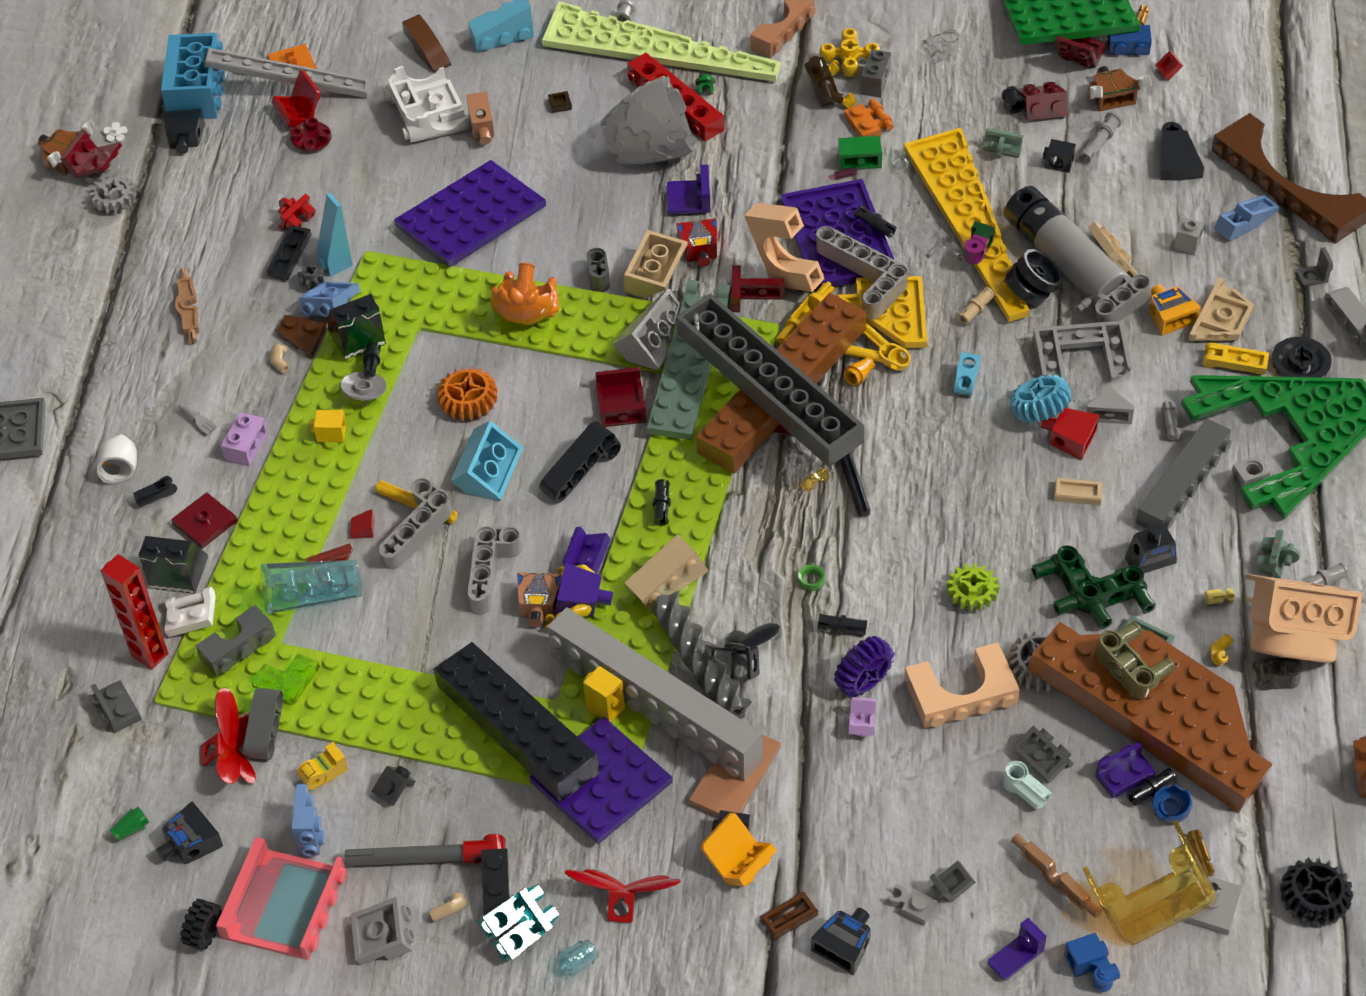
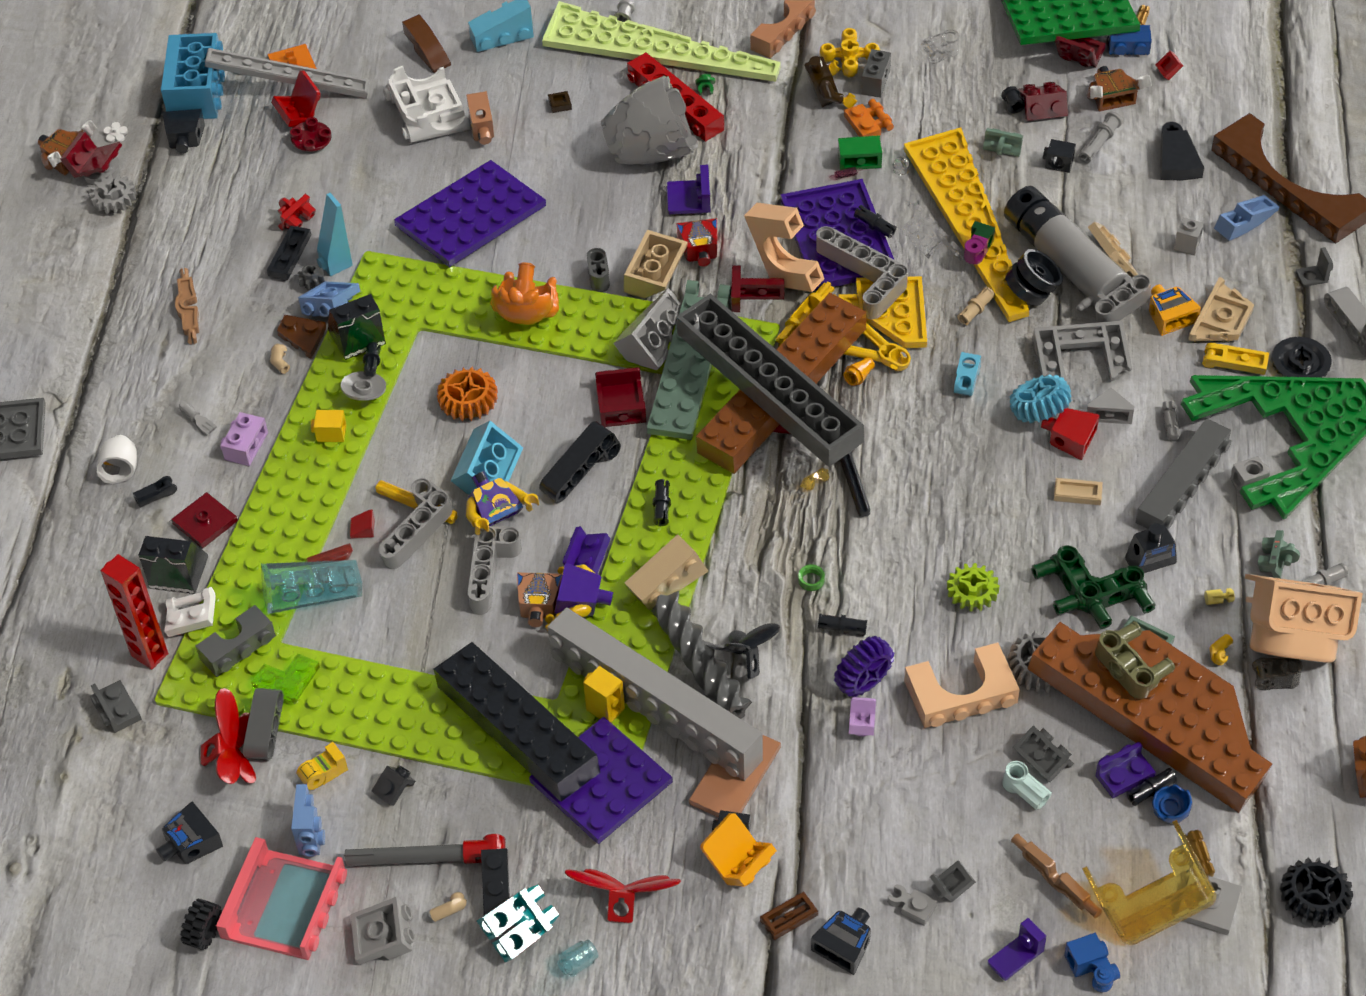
(130, 824): green cone -> none
(495, 502): none -> torso

